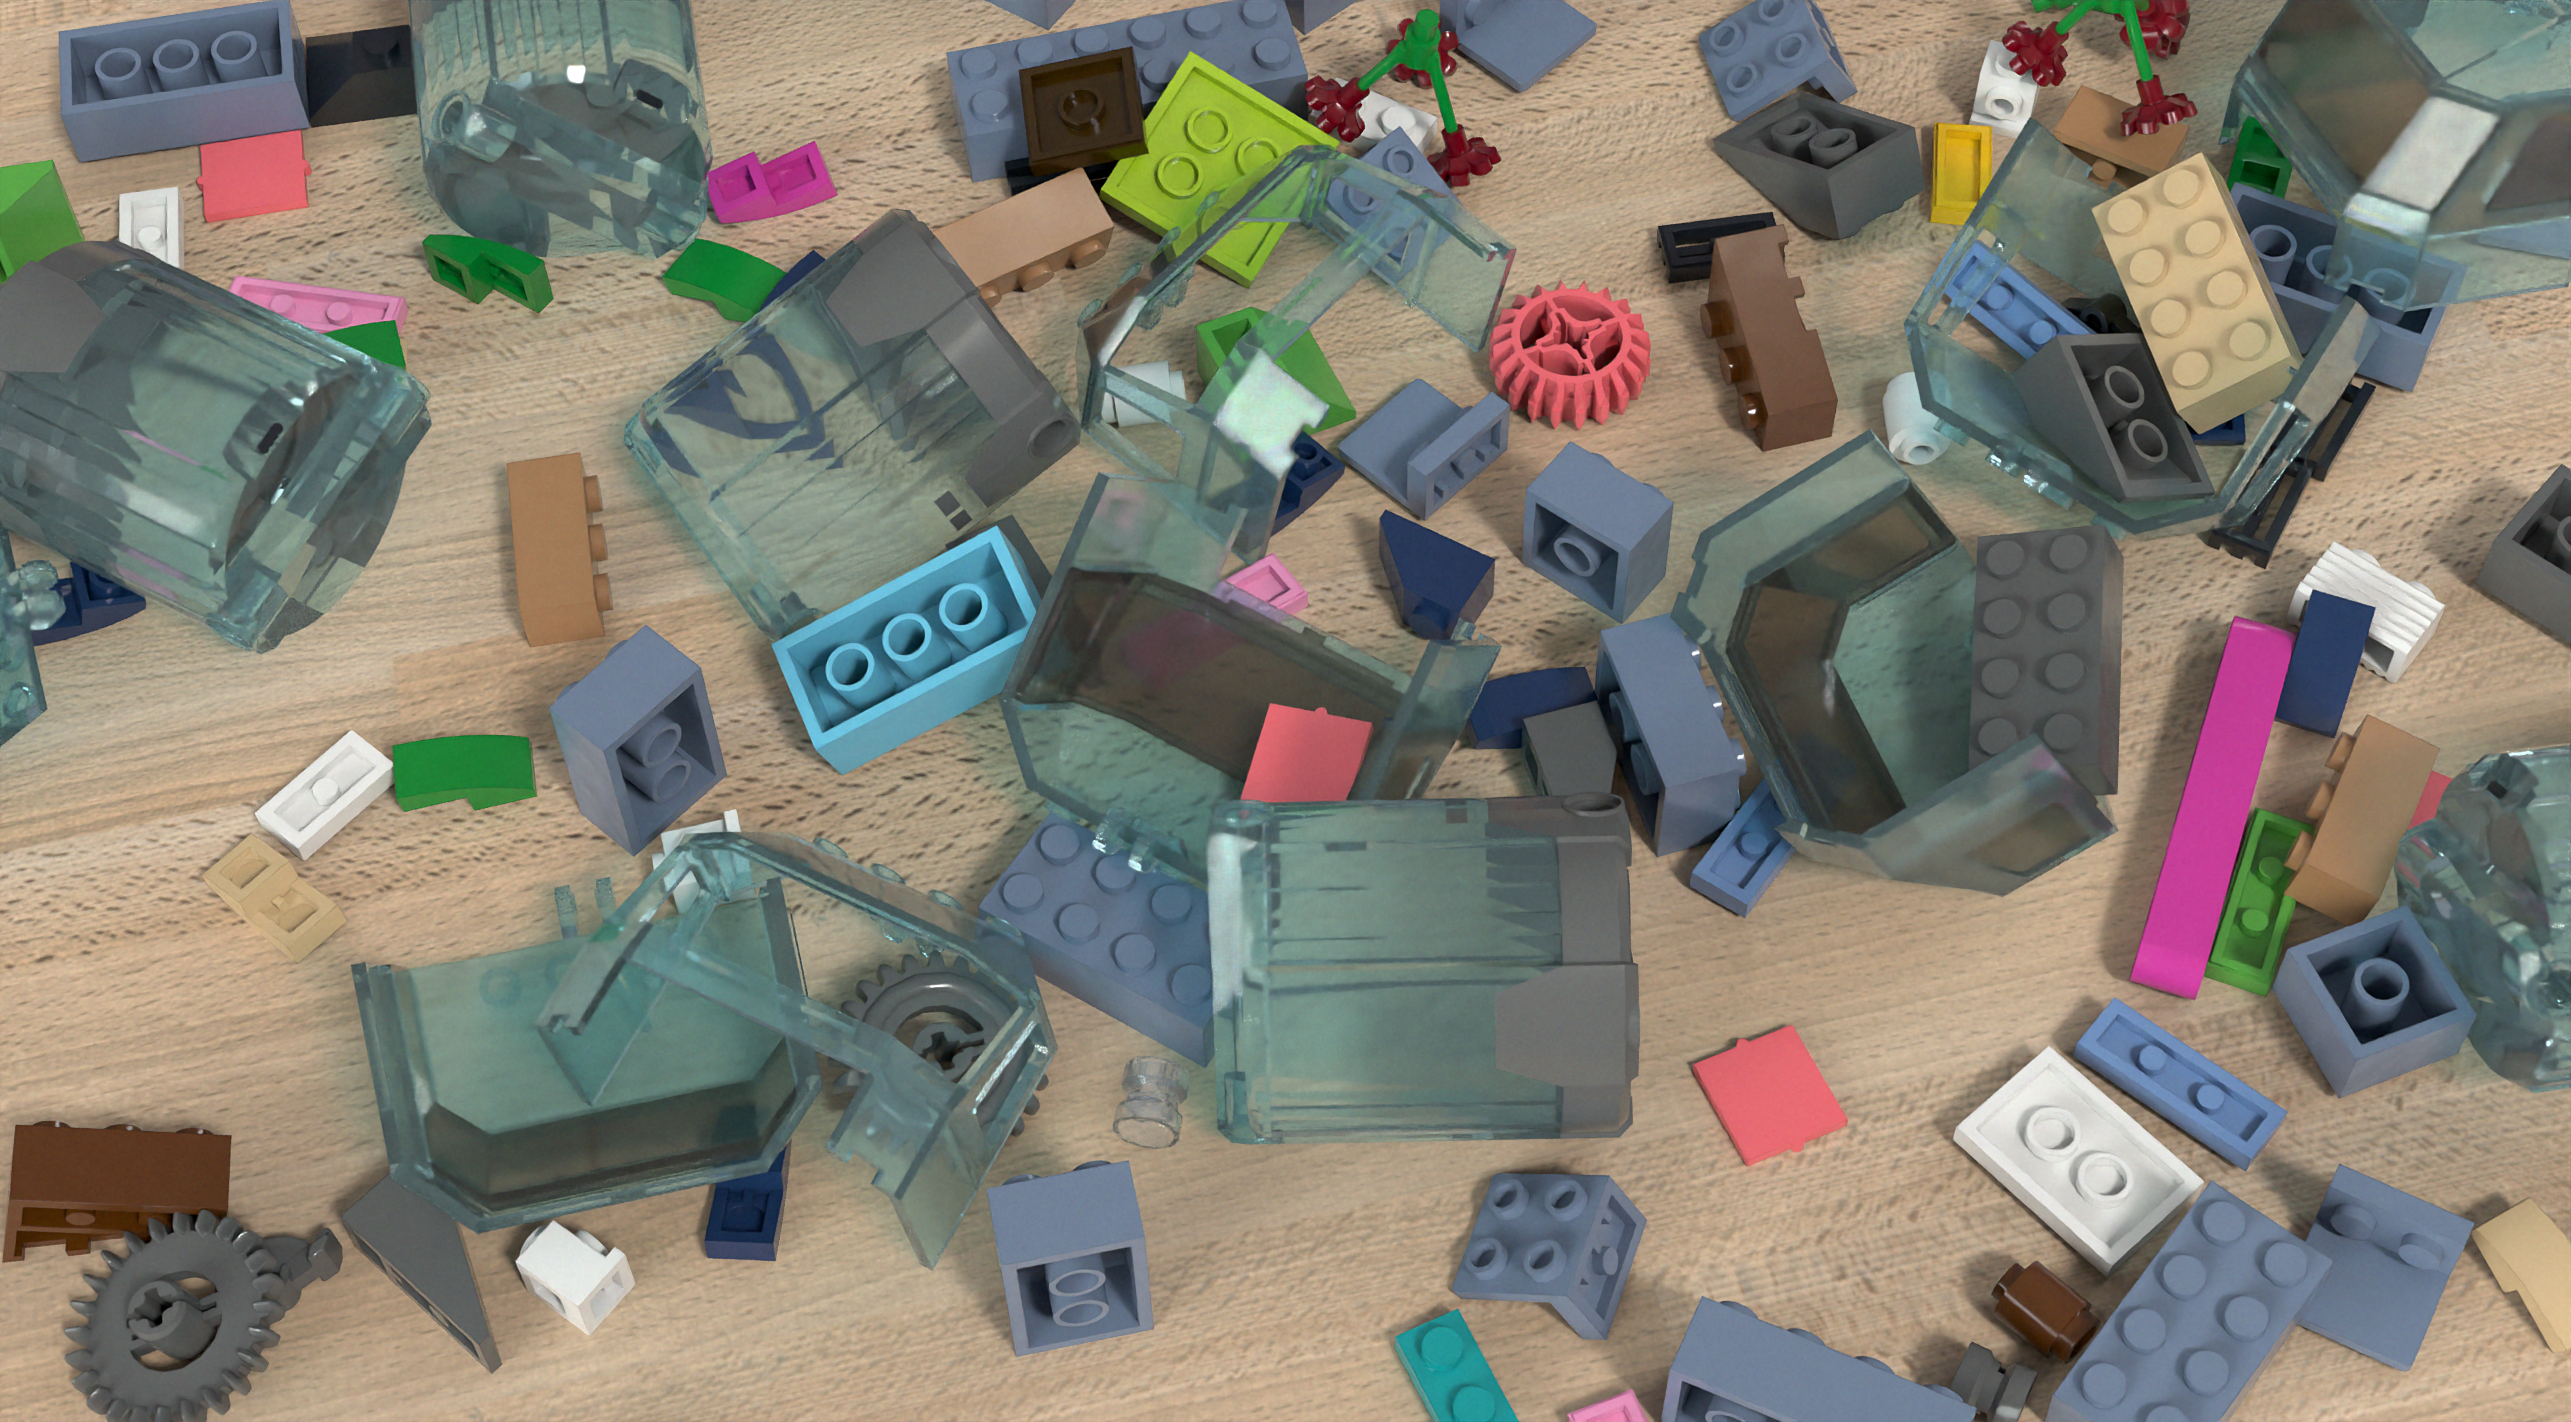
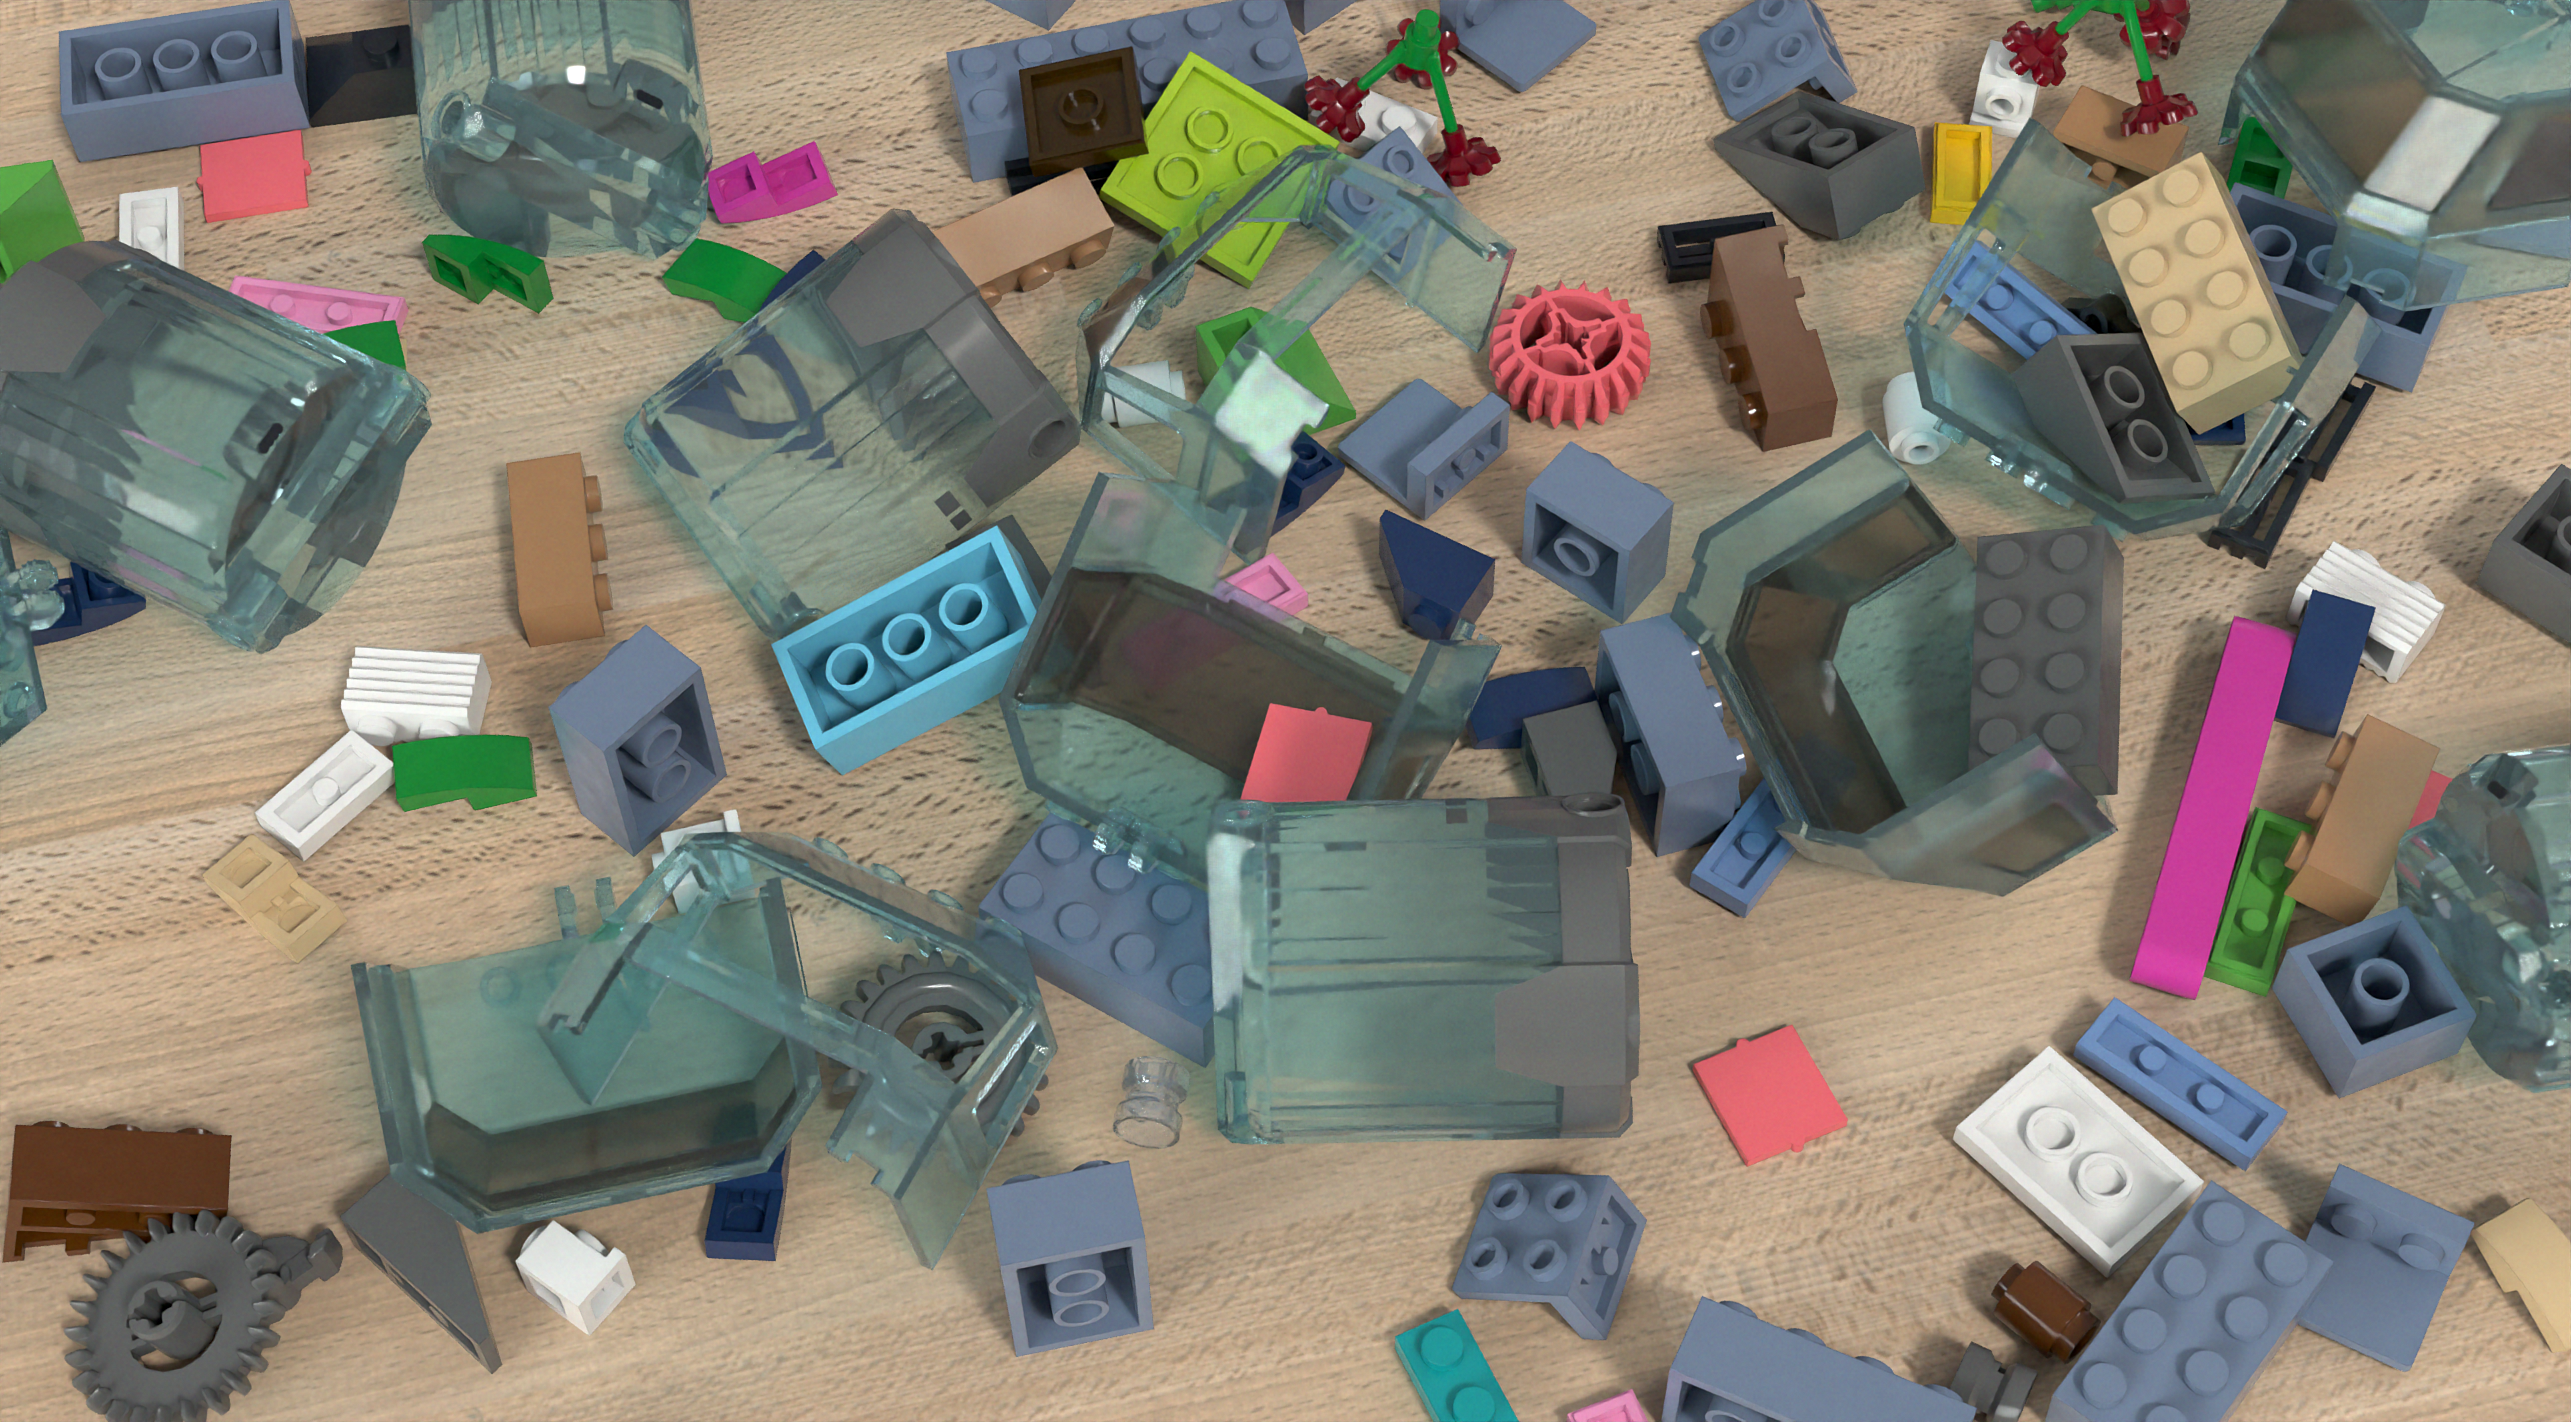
(414, 694): none -> white brick

